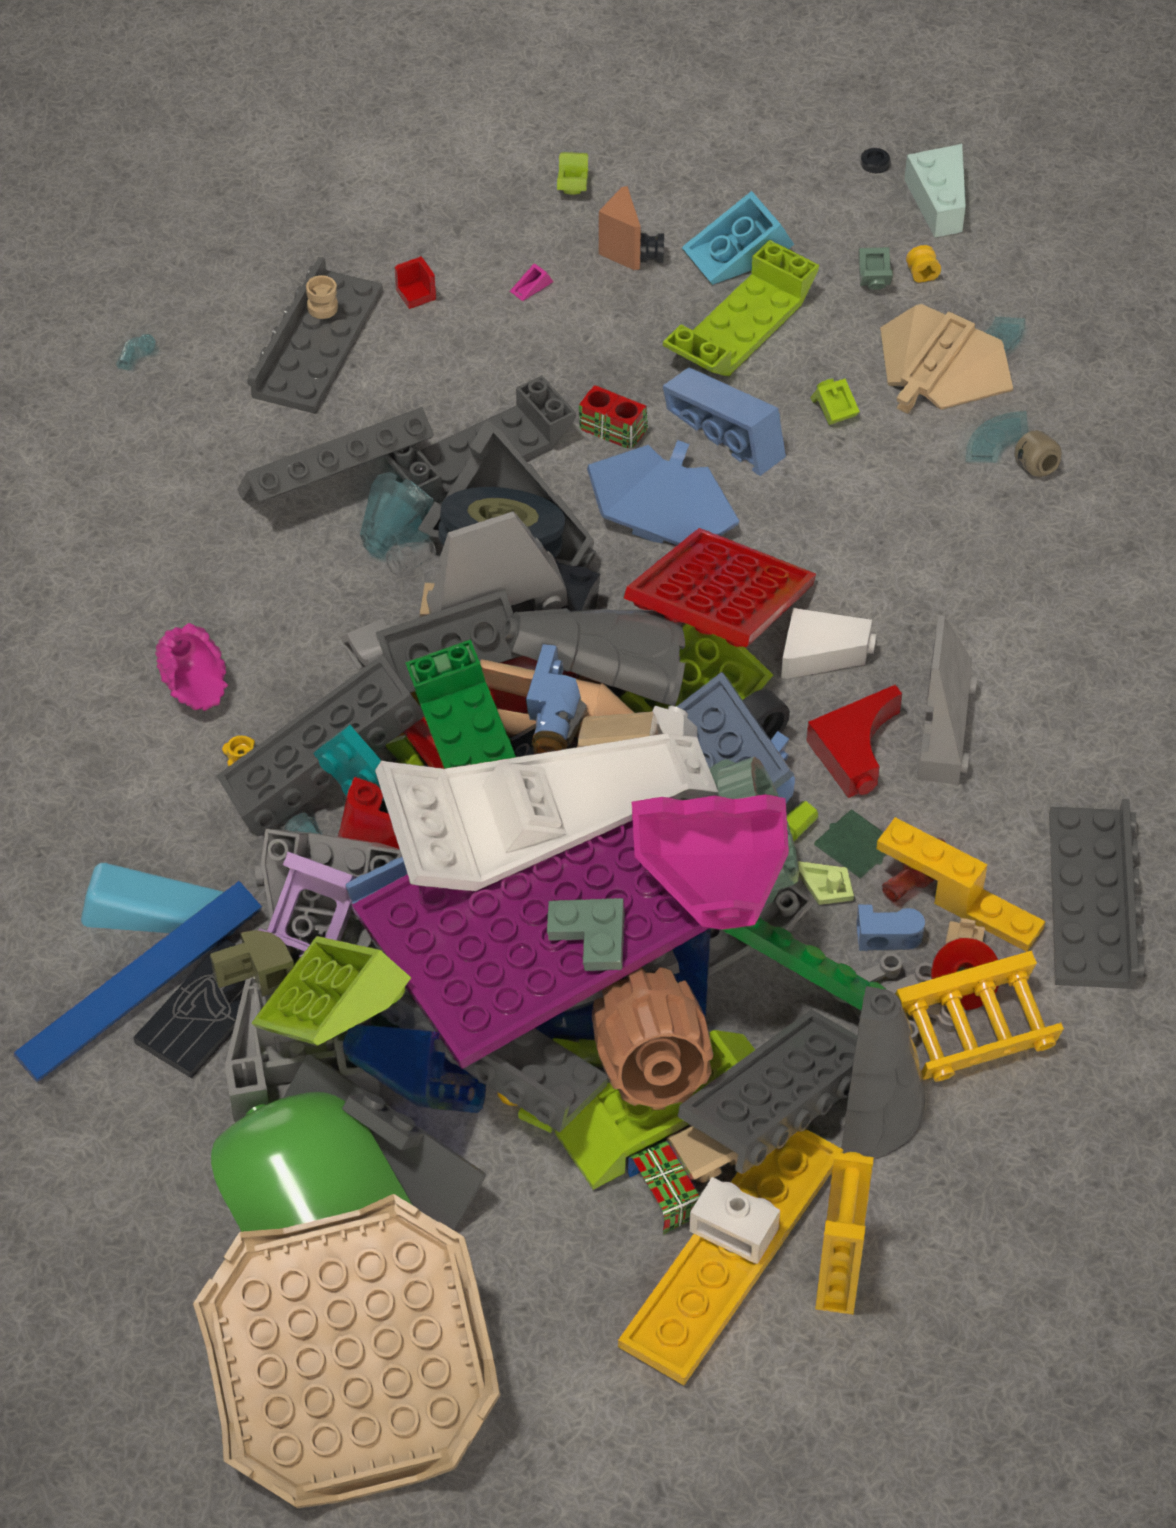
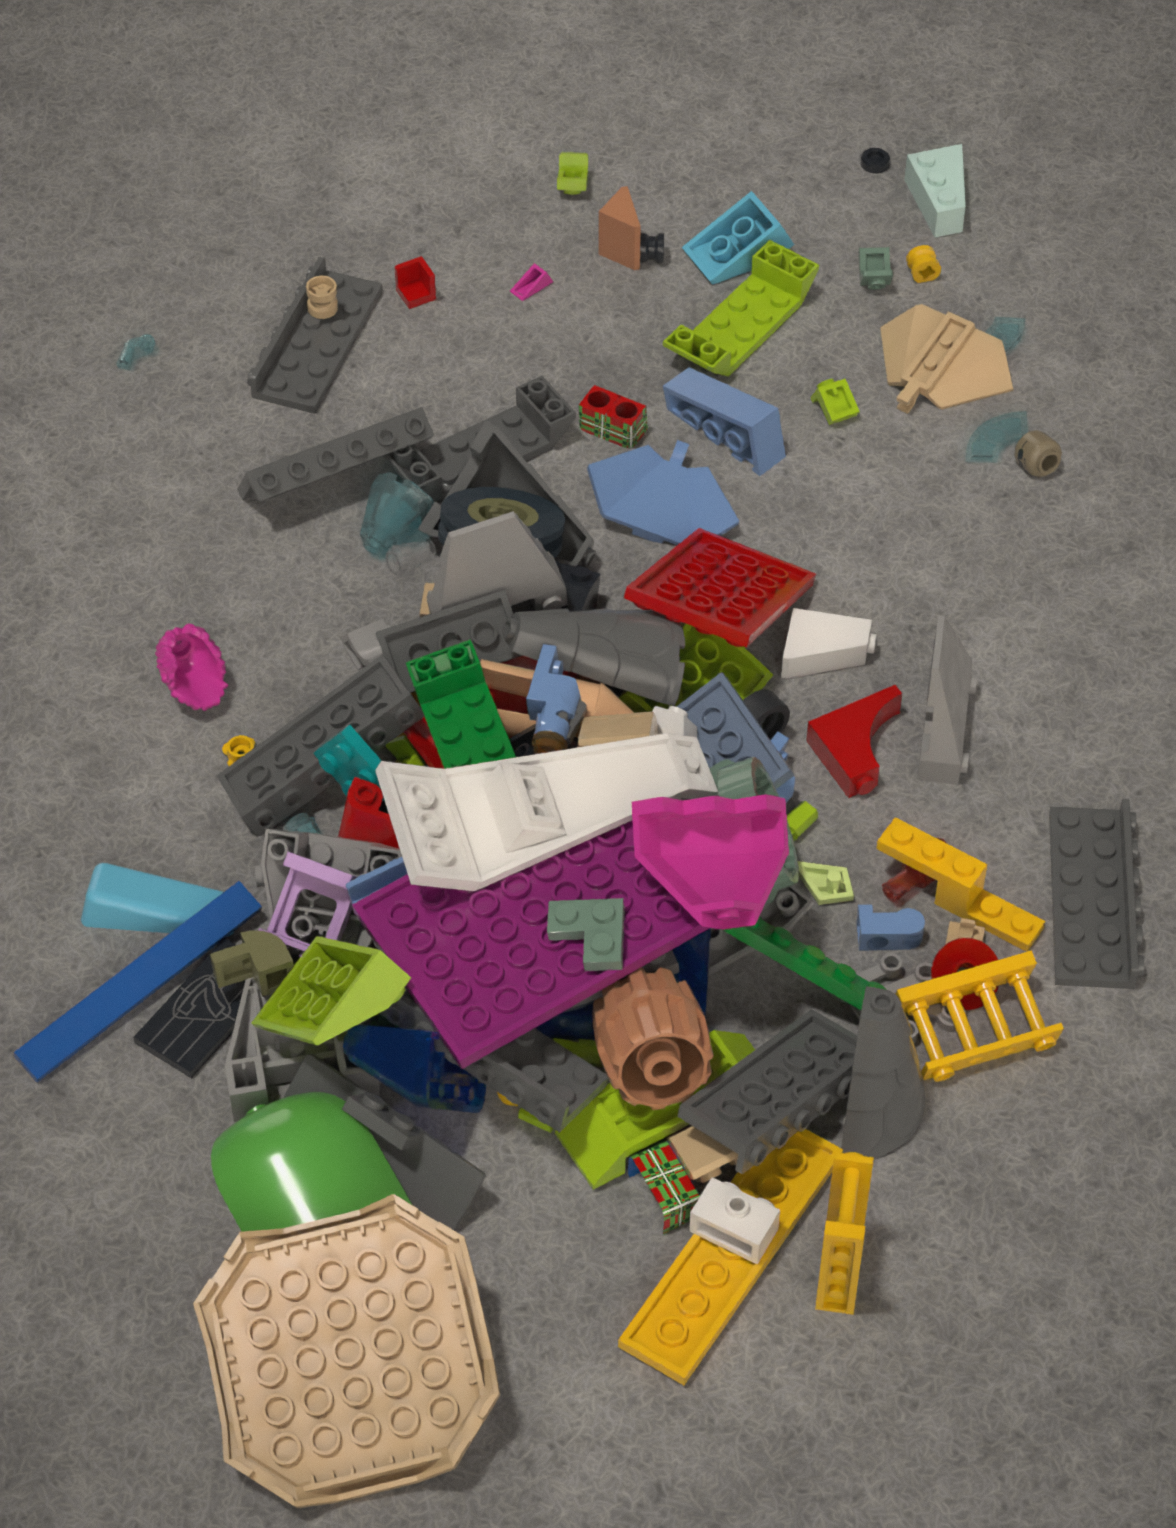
(852, 843): clear green piece -> none

